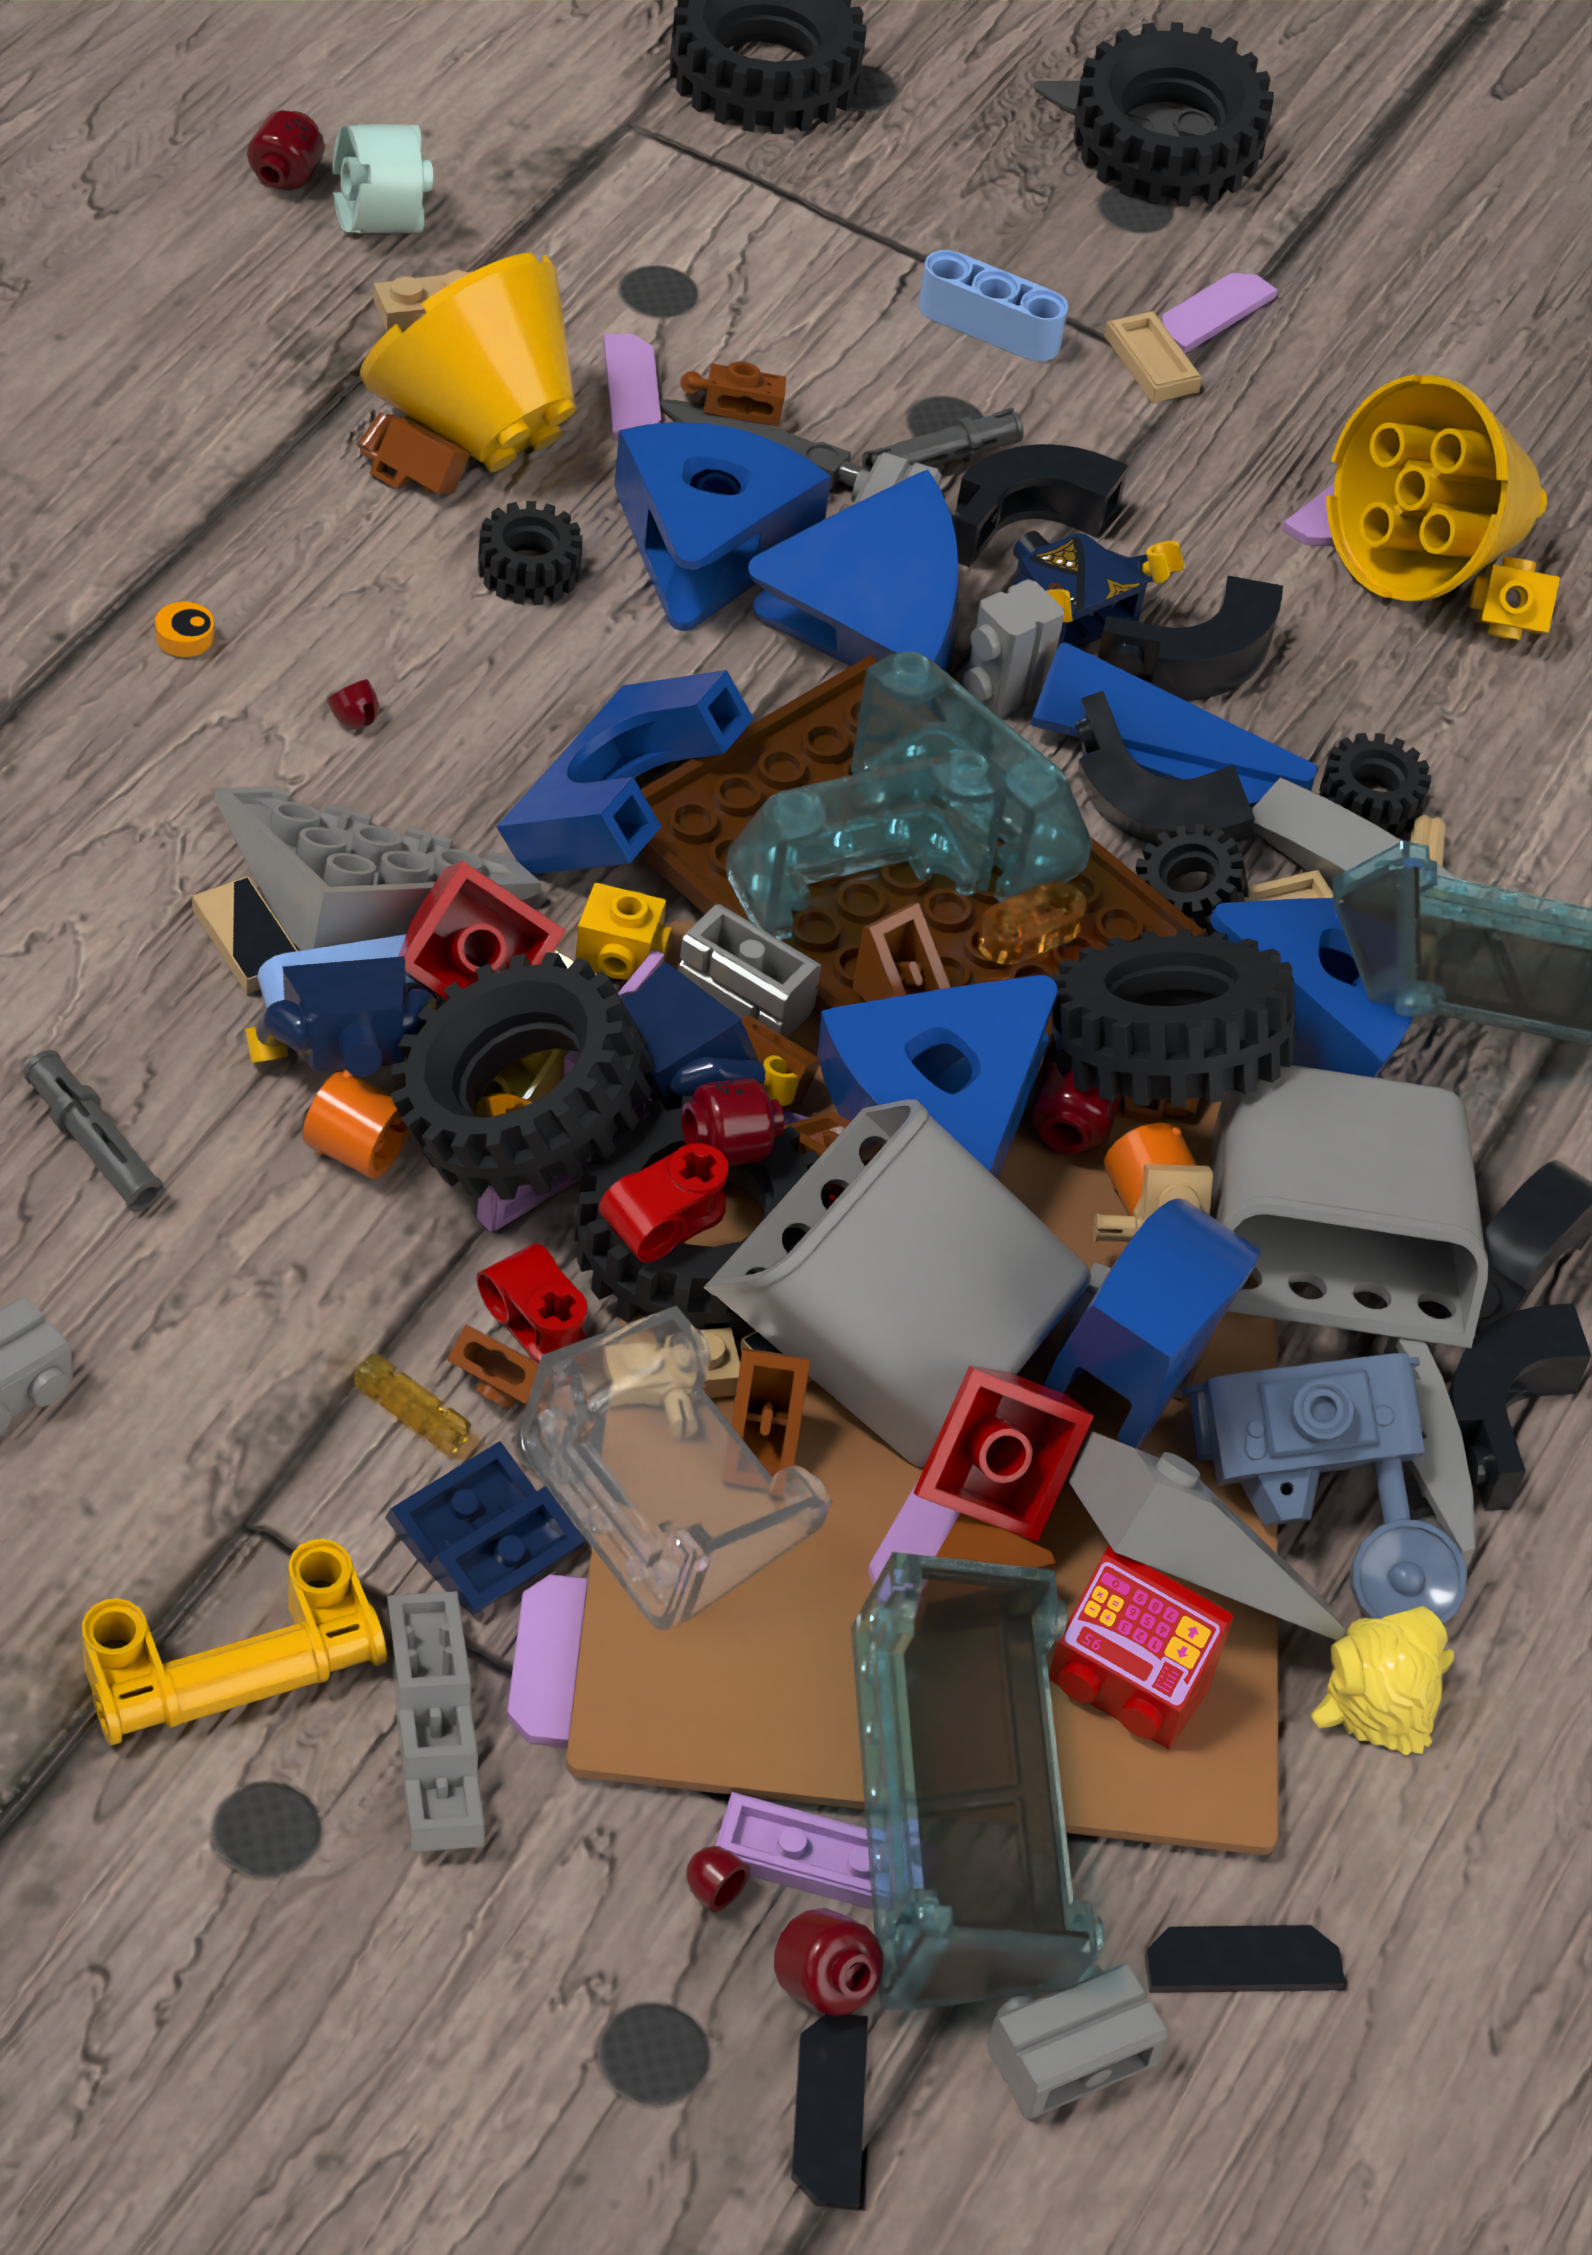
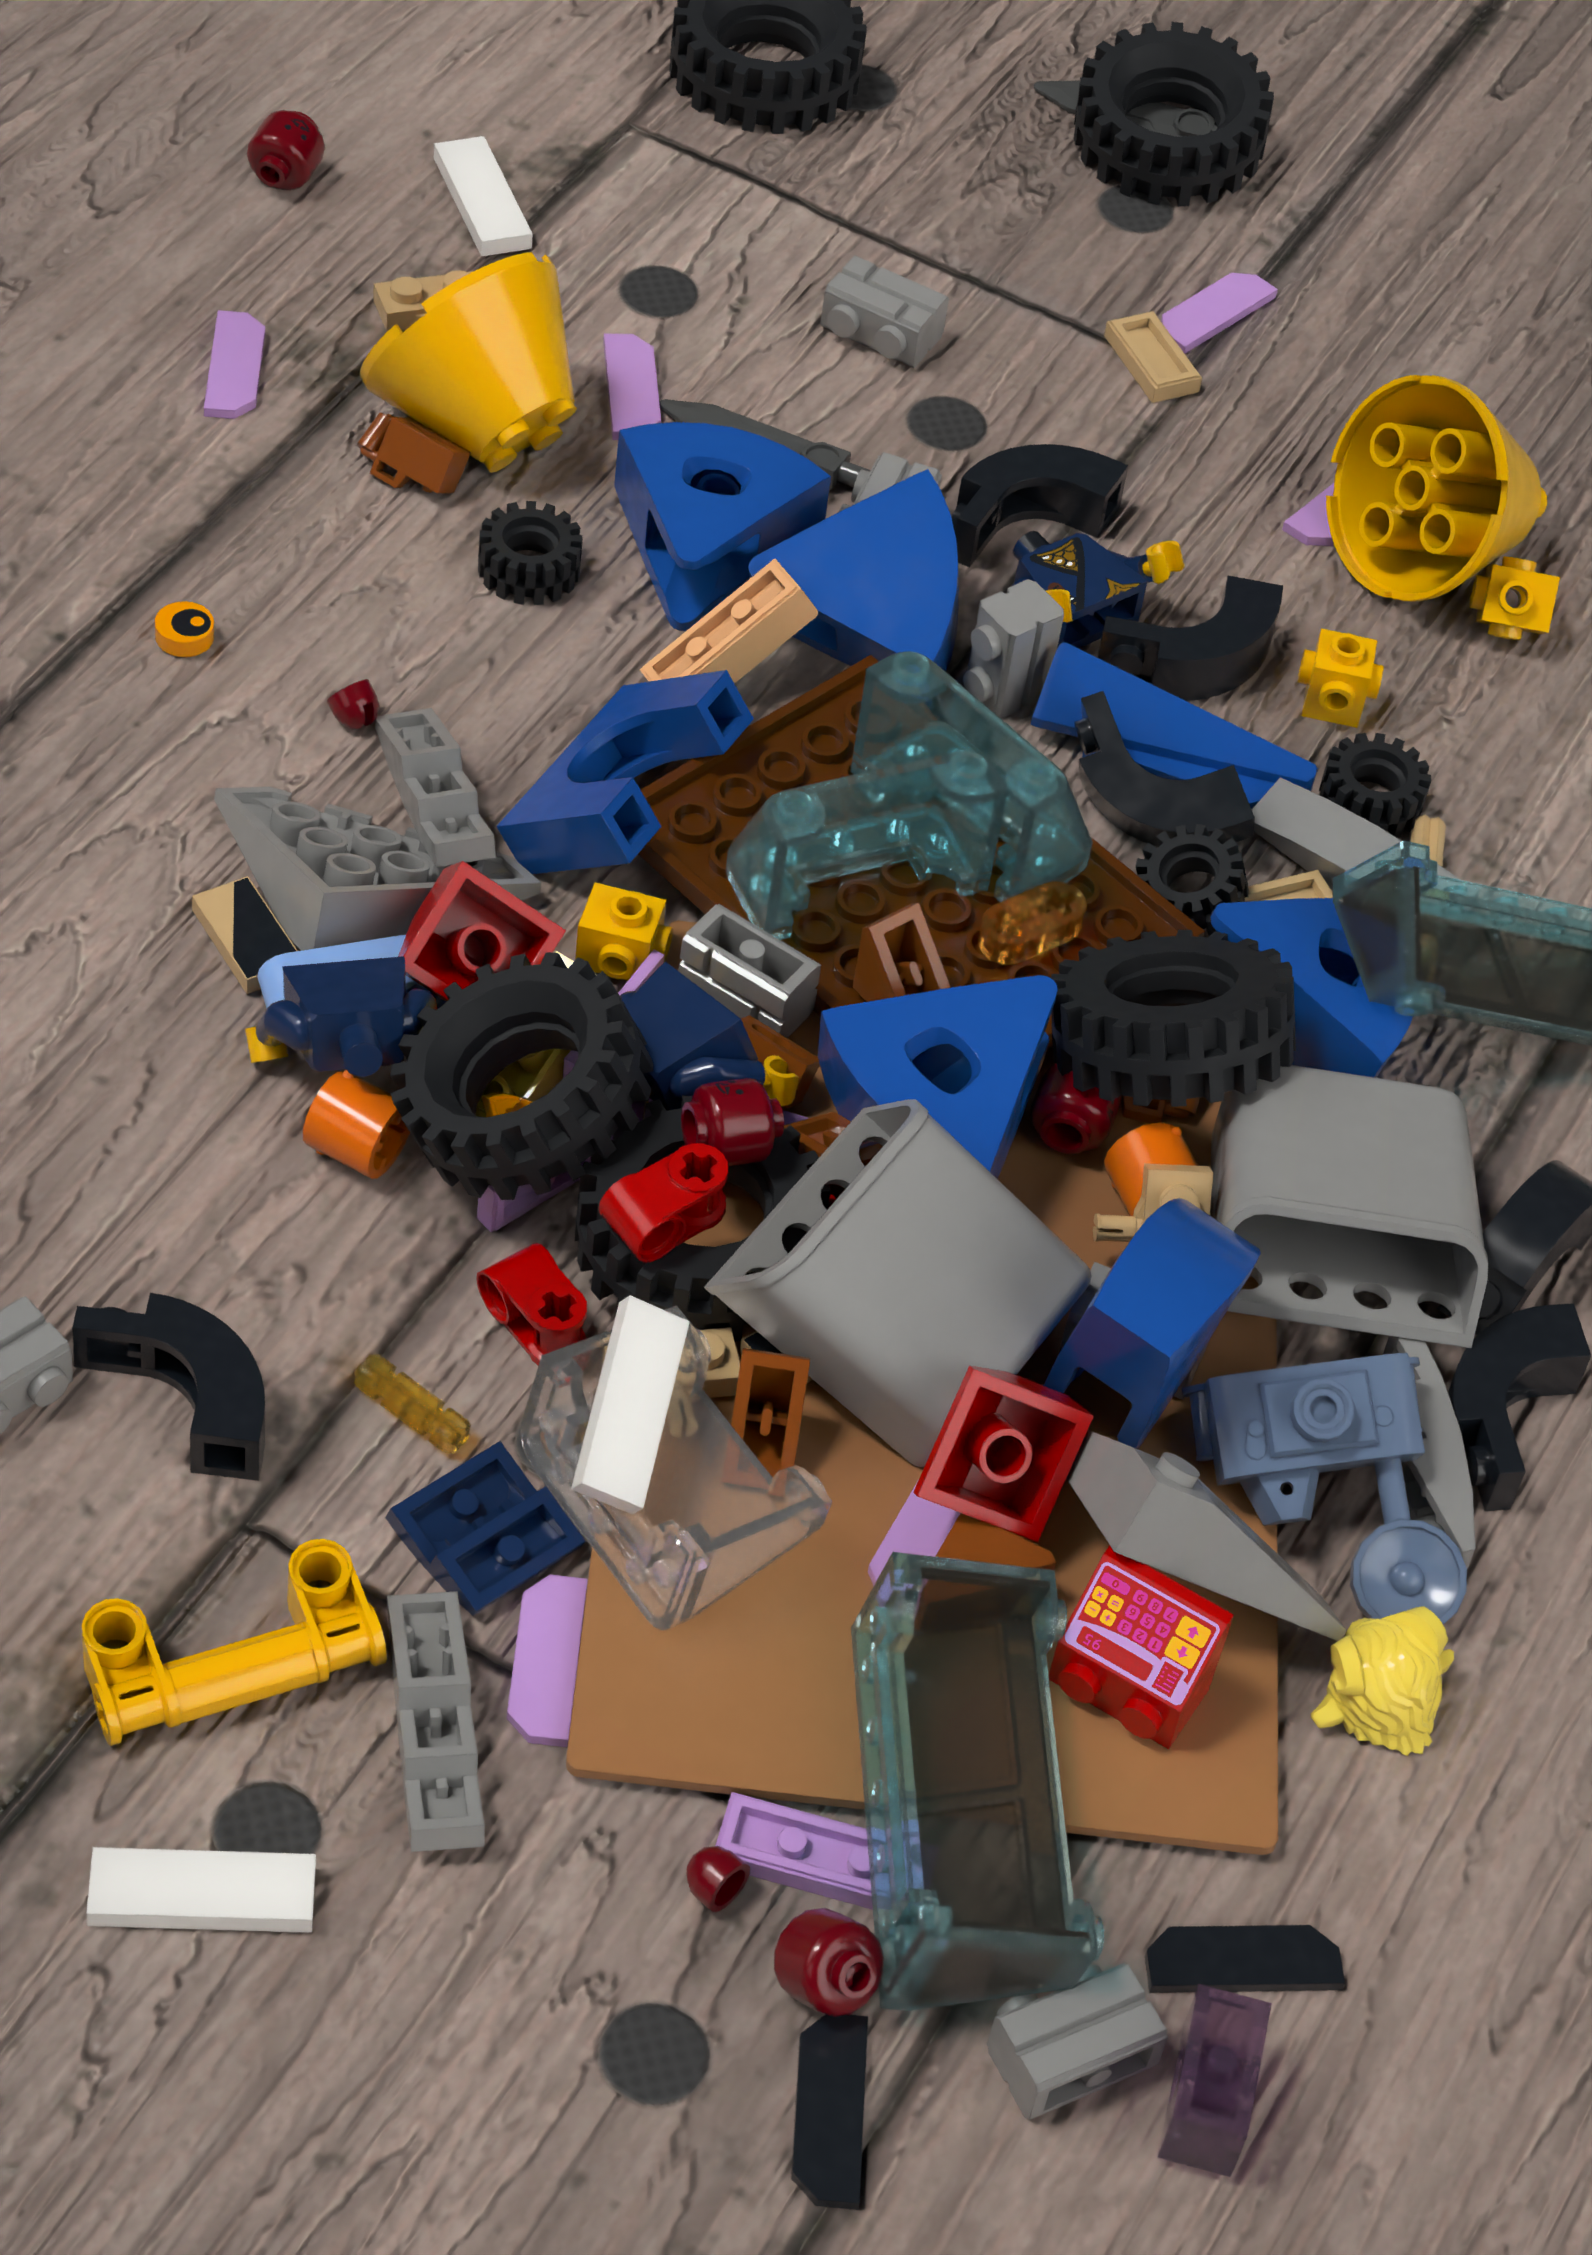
(78, 1111): dark grey pin -> none
(197, 1358): none -> black arch
(201, 1890): none -> white tile
(234, 365): none -> lavender piece
(381, 178): light aqua brick -> none
(434, 787): none -> light grey slope
(483, 196): none -> white tile
(501, 1370): dark orange piece -> none
(630, 1405): none -> white tile
(739, 392): dark orange piece -> none
(739, 629): none -> light nougat slope
(884, 311): none -> light grey brick
(962, 440): dark grey pin -> none
(993, 305): light blue beam -> none
(1214, 2080): none -> clear purple brick
(1341, 666): none -> yellow brick

